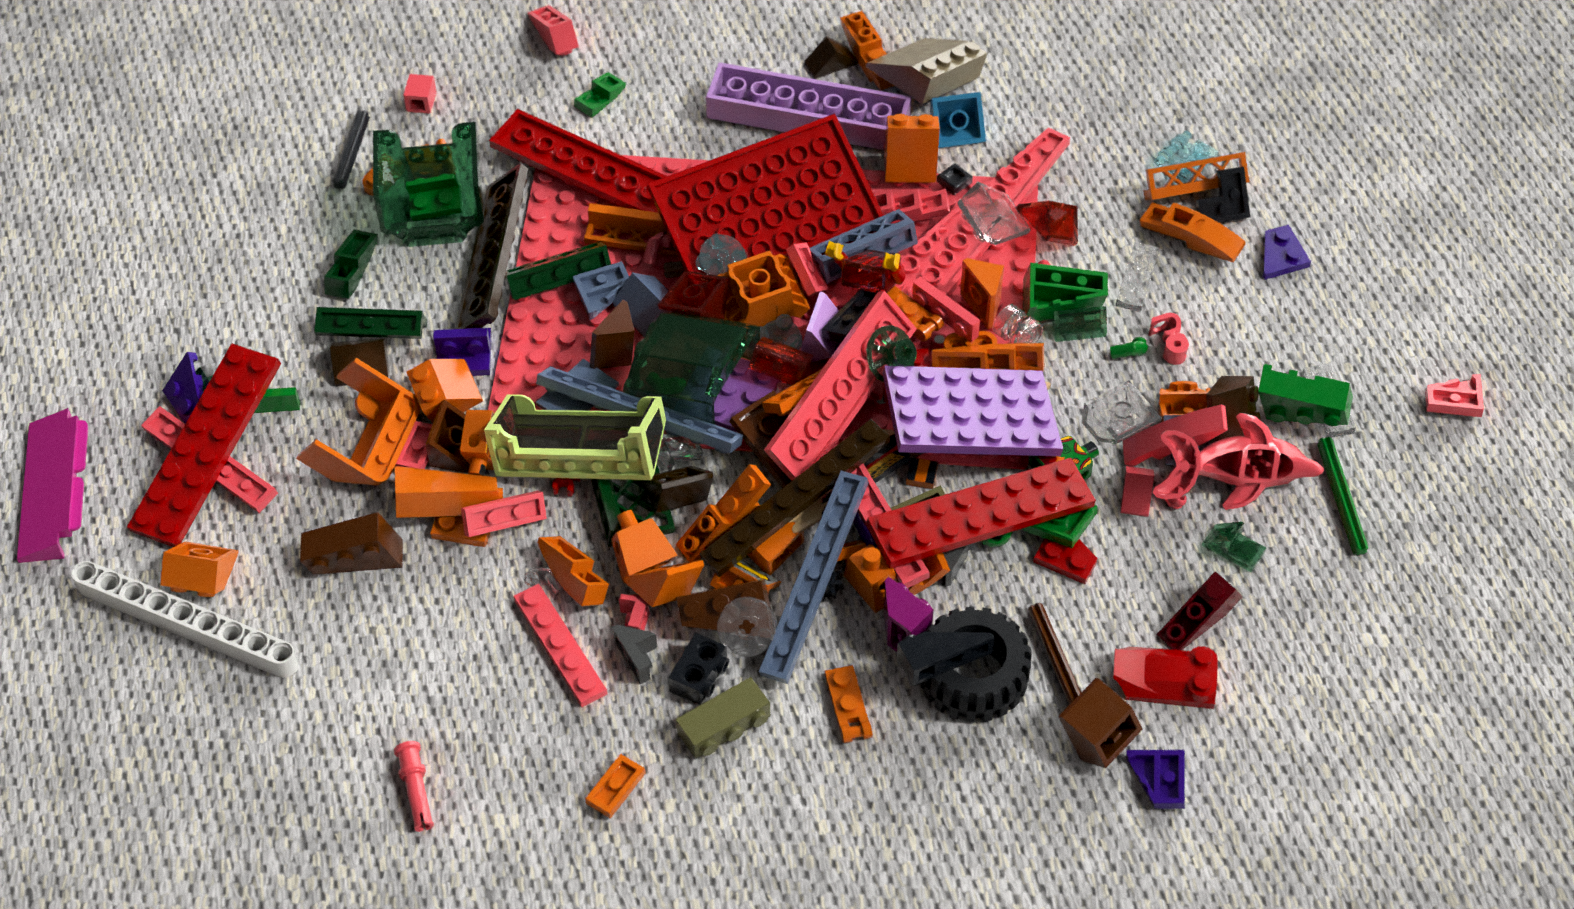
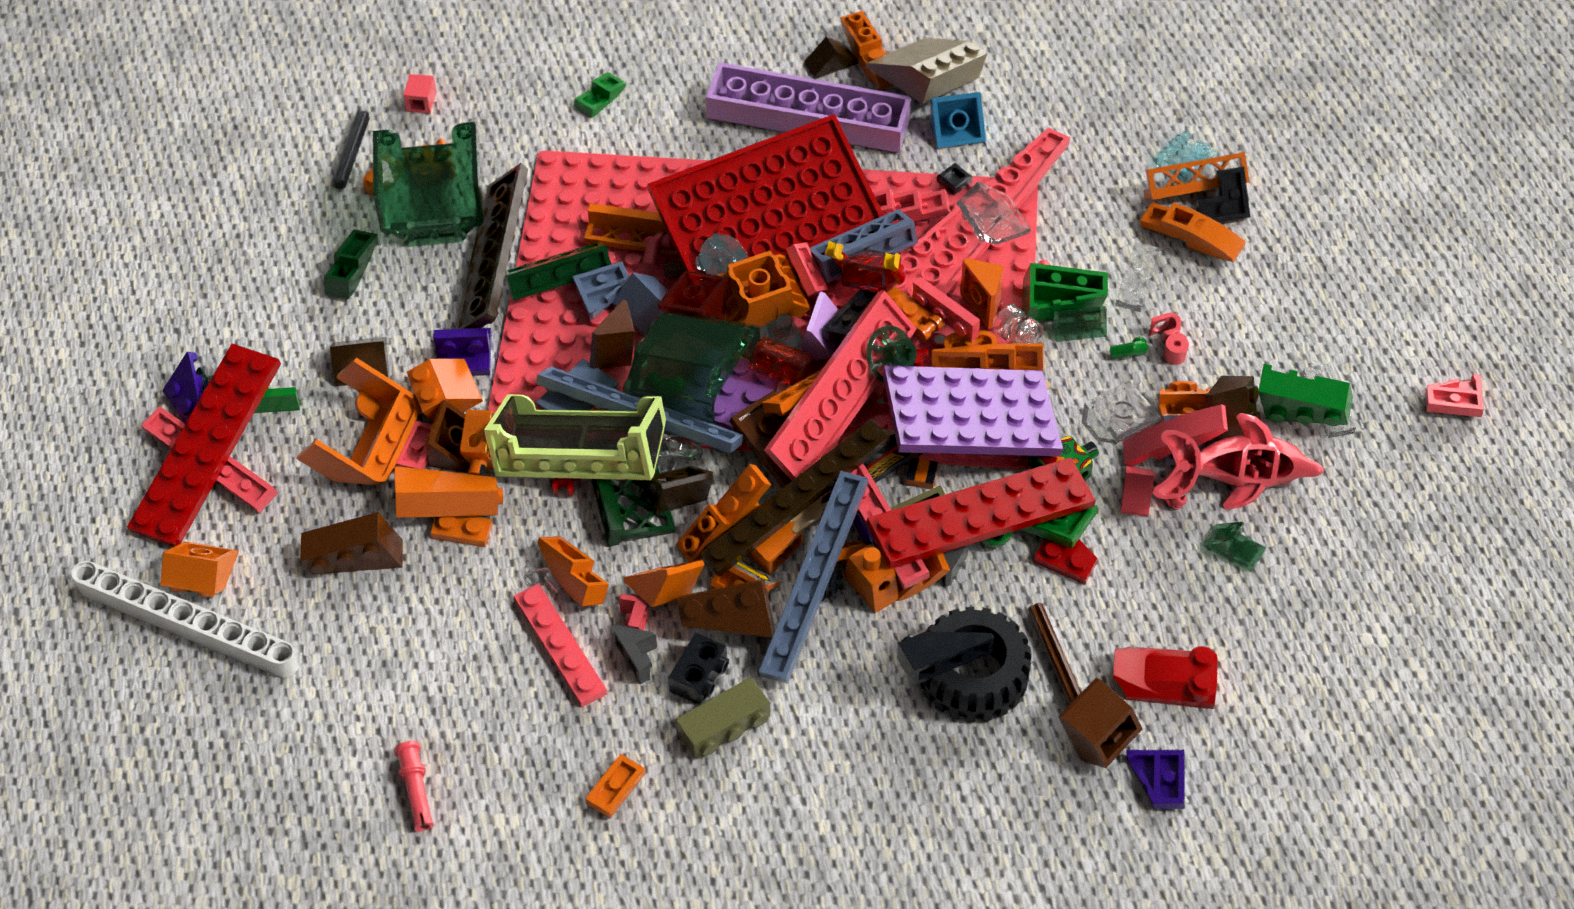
(51, 486): dark pink slope -> none
(369, 322): dark green fence -> none
(434, 197): green bracket -> none
(503, 513): coral plate -> none
(554, 29): coral slope -> none
(576, 161): red plate -> none
(640, 545): orange torso -> none
(736, 639): clear plate -> none
(848, 703): orange plate -> none
(904, 613): magenta slope -> none
(911, 148): orange slope -> none
(1052, 220): clear red slope -> none
(1200, 612): dark red slope -> none
(1283, 253): dark purple wing -> none
(1342, 496): green axle -> none

